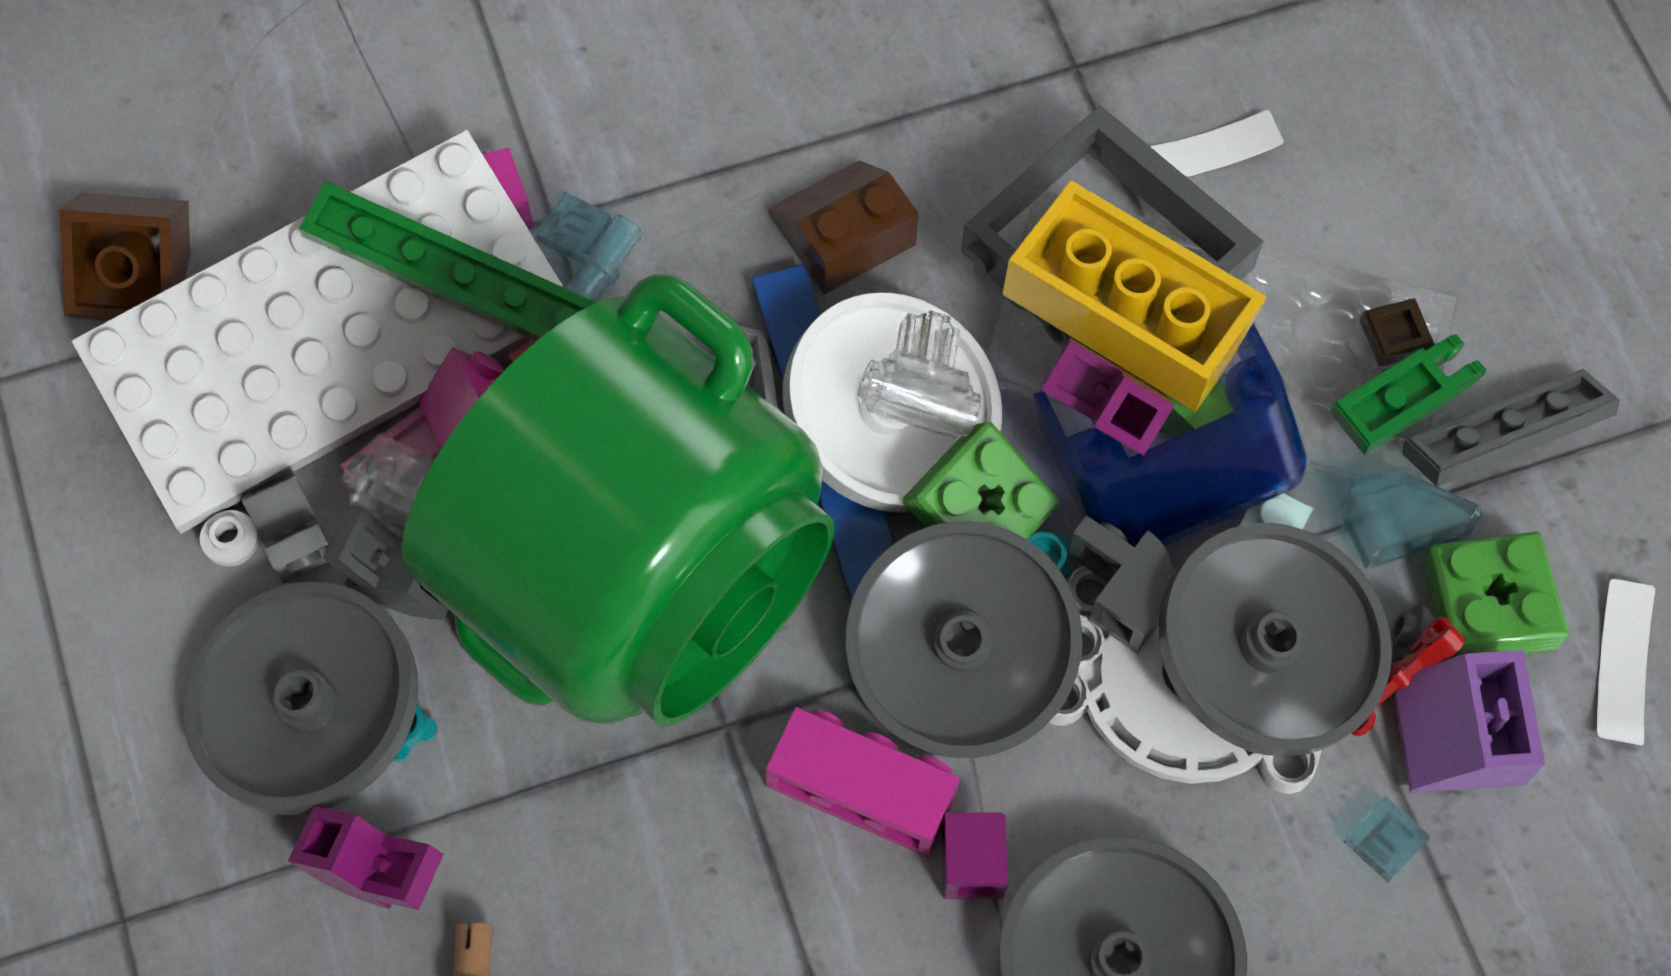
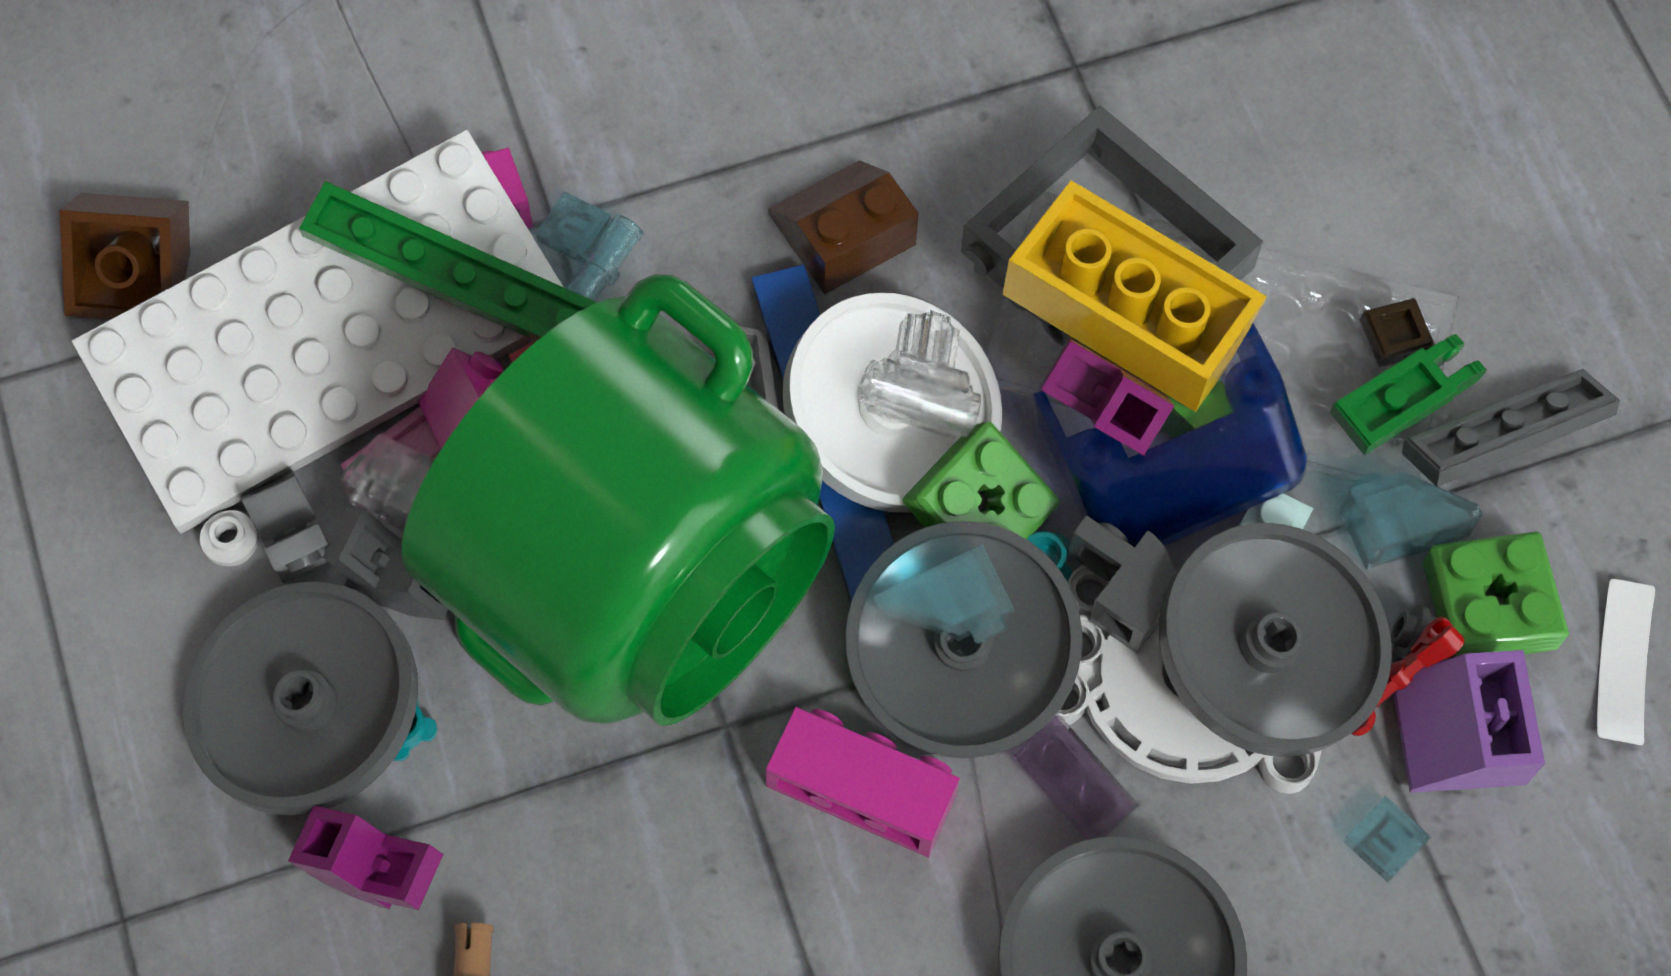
(952, 598): none -> clear light blue slope
(974, 855): magenta panel -> none
(1075, 780): none -> clear purple plate
(1222, 145): white sticker -> none

